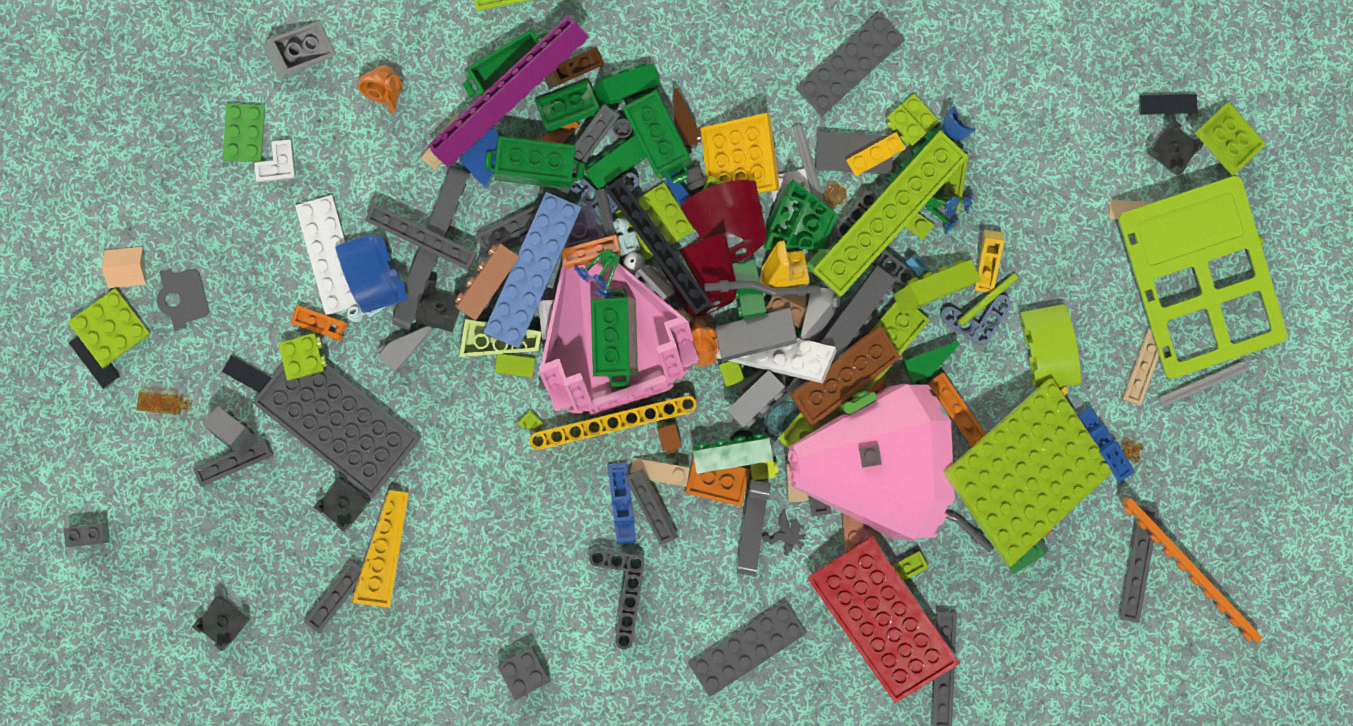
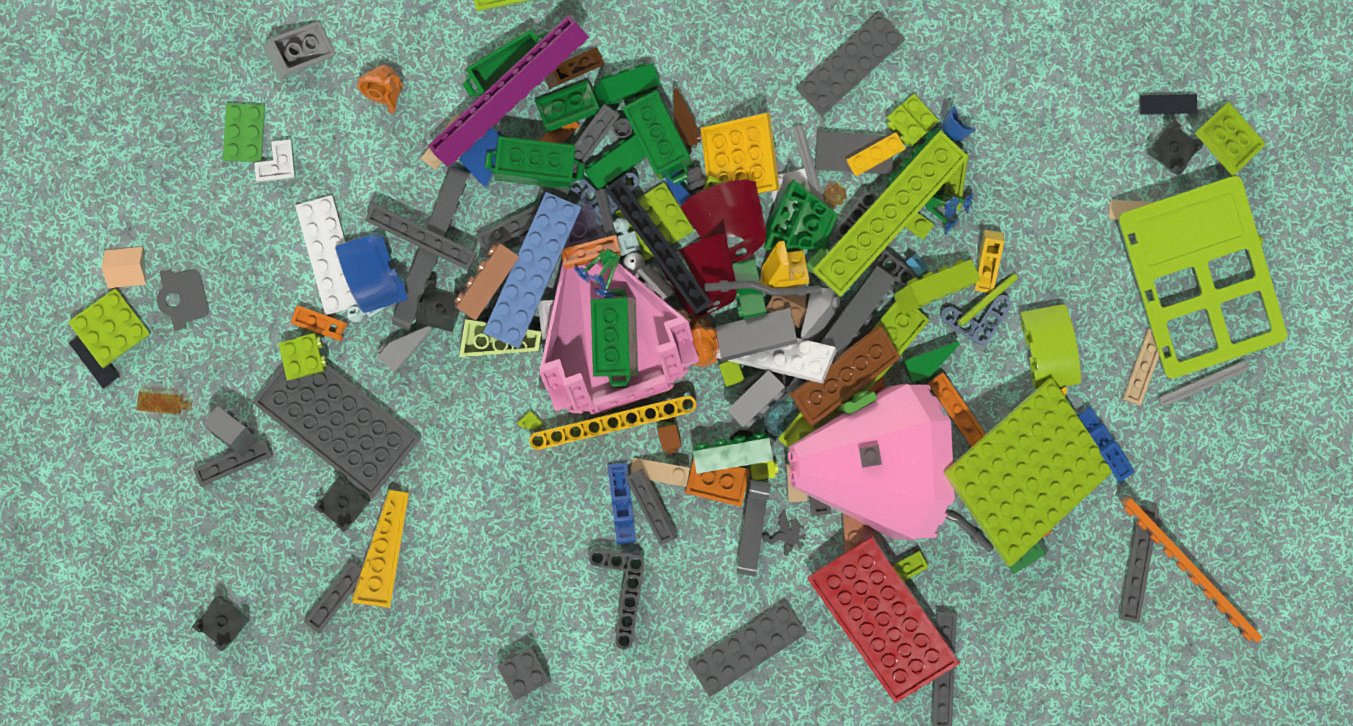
(86, 535): dark grey brick -> none
(246, 374): black tile -> none
(515, 365): lime tile -> none
(1132, 451): clear orange plant -> none

